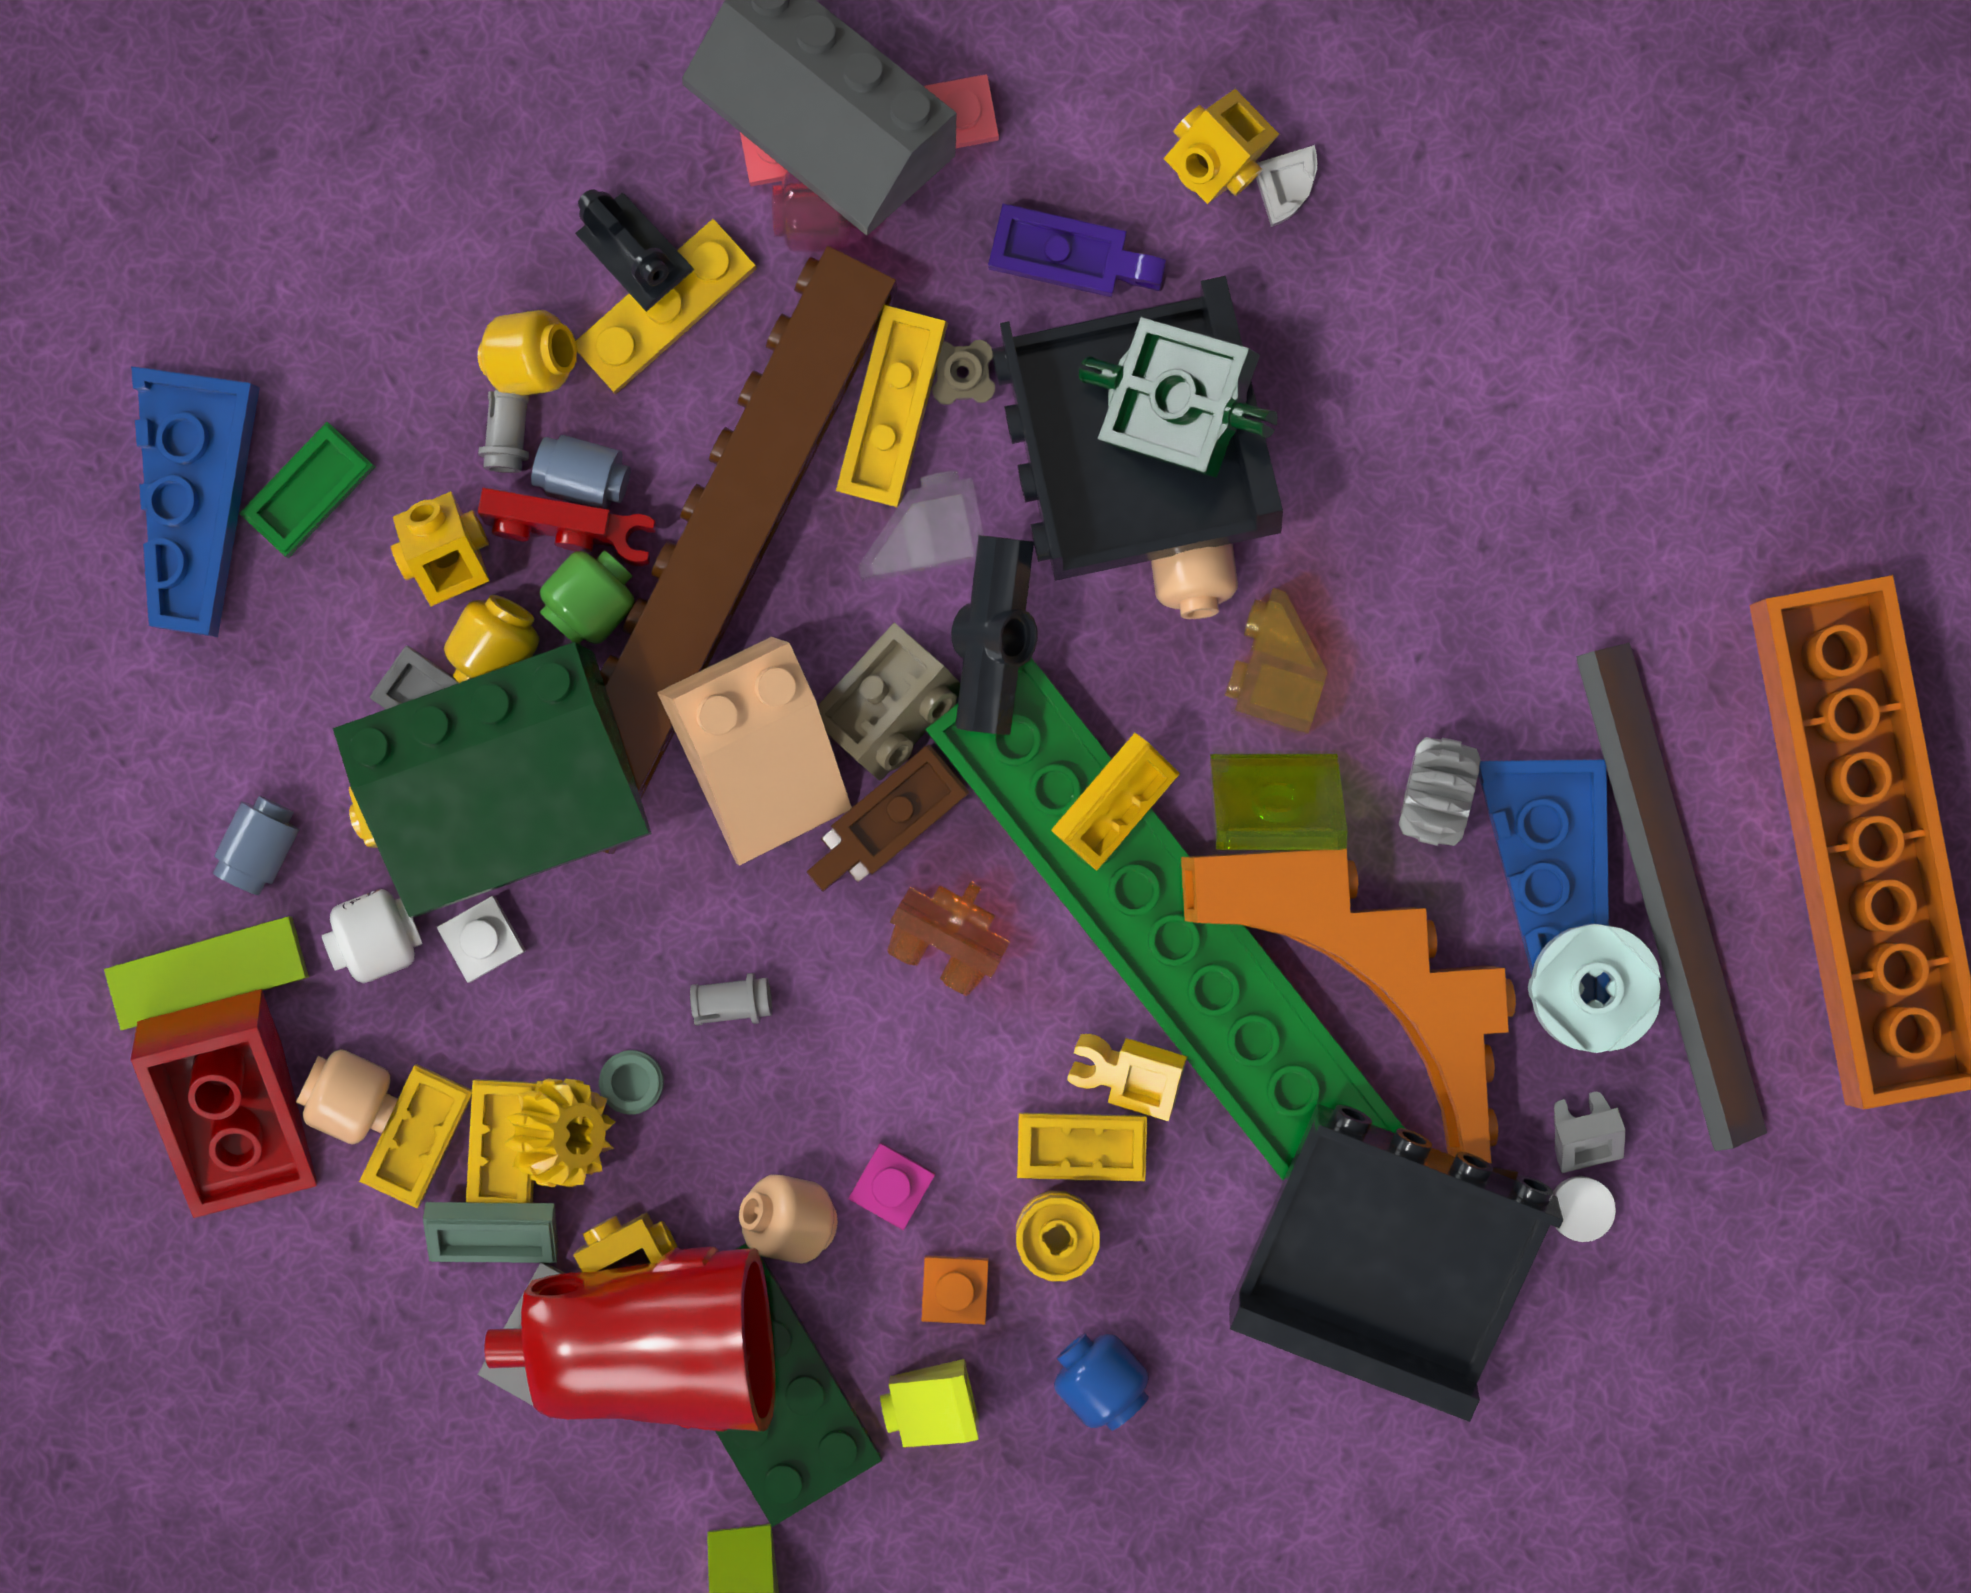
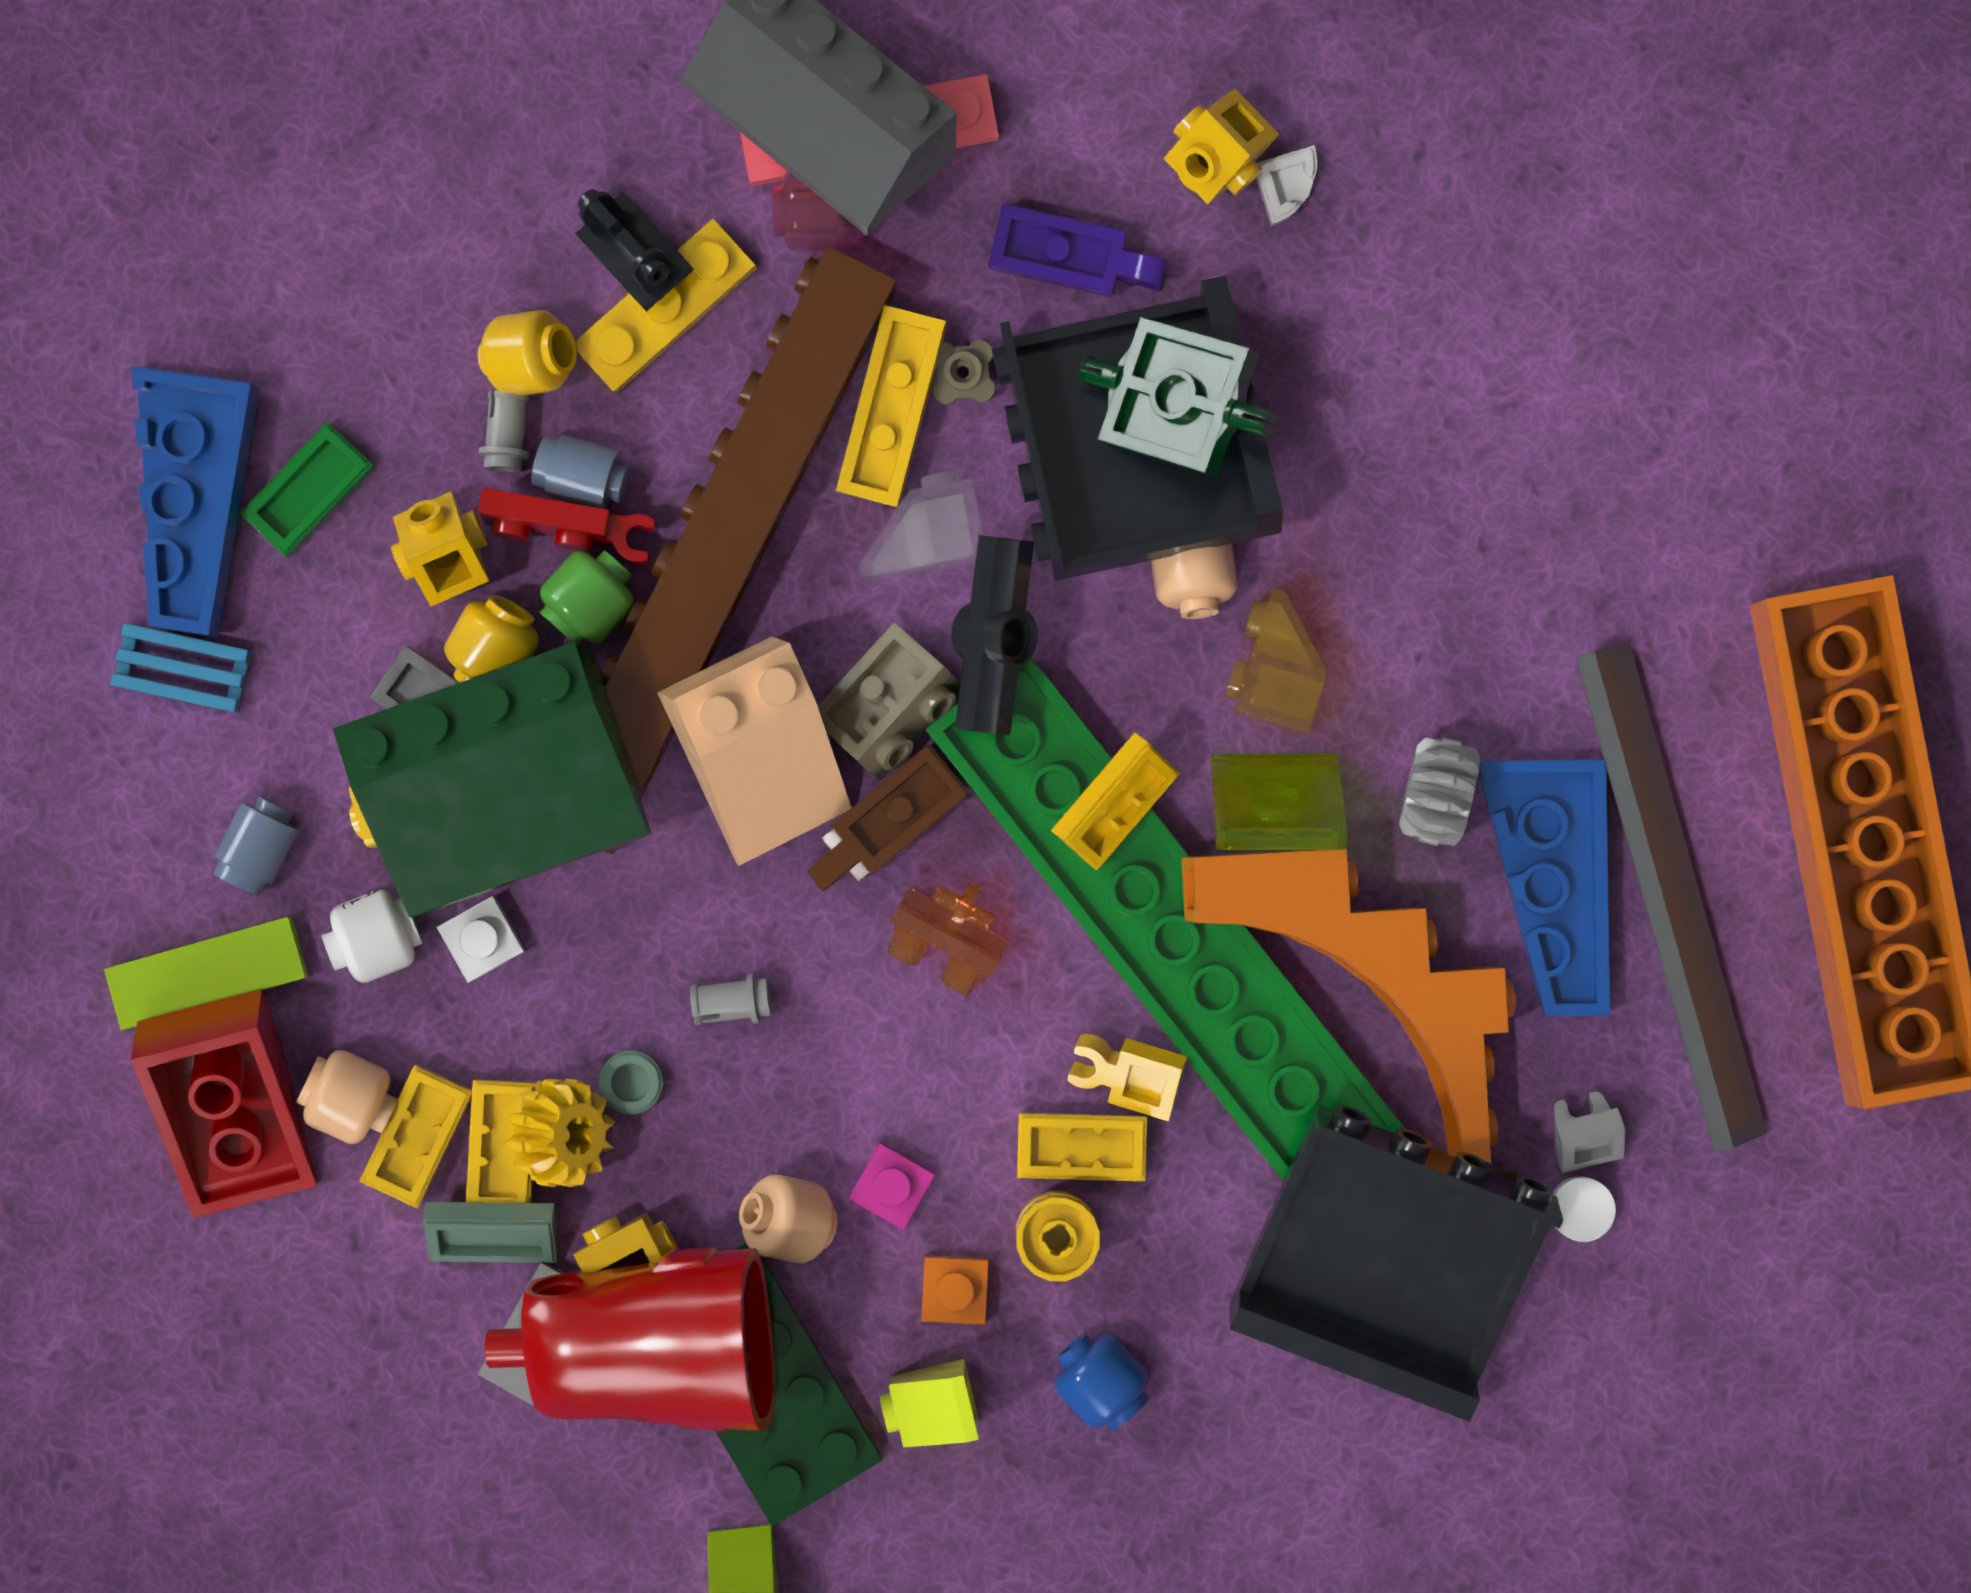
(127, 656): none -> dark azure tile
(1633, 988): light aqua plate -> none

